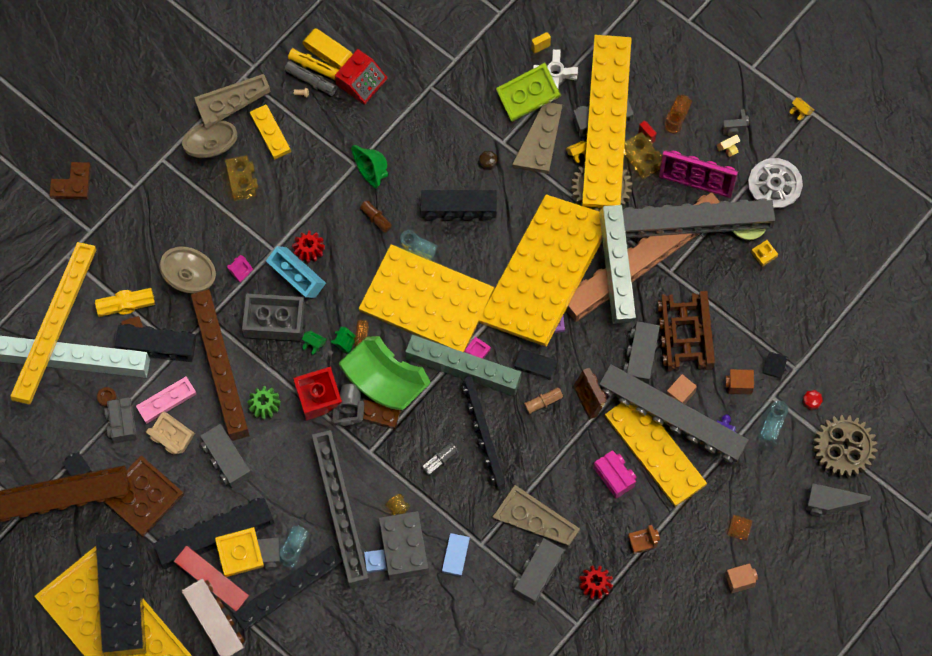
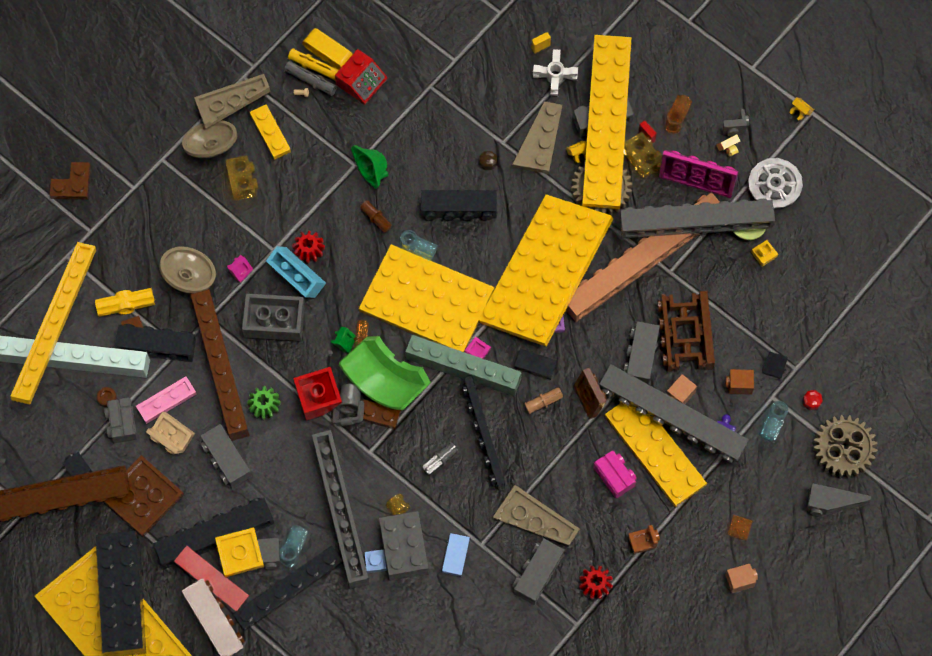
(313, 339): green tile -> none
(528, 92): lime tile -> none
(617, 264): brick -> none

